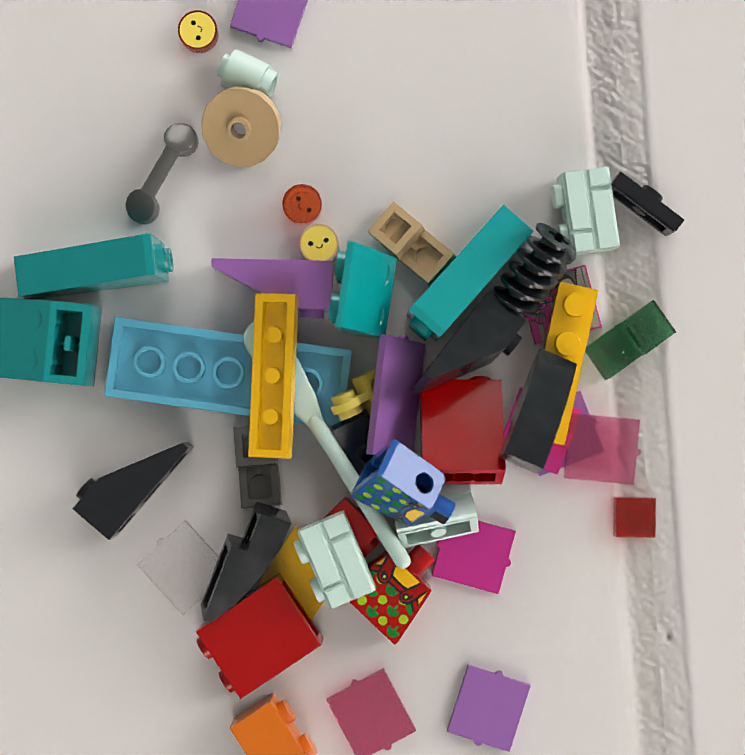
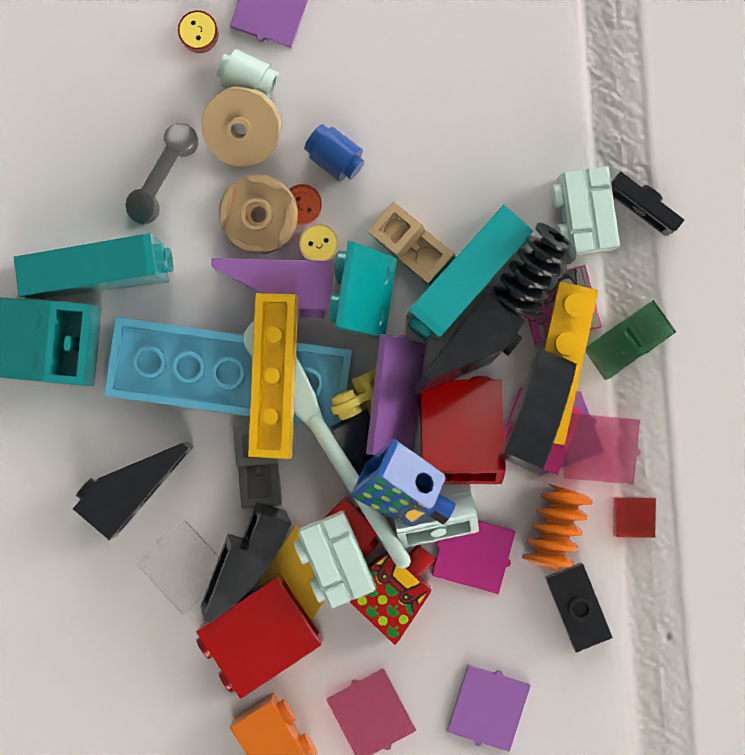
(239, 211): none -> tan plate
(334, 152): none -> blue brick
(557, 528): none -> orange piece
(578, 607): none -> black plate

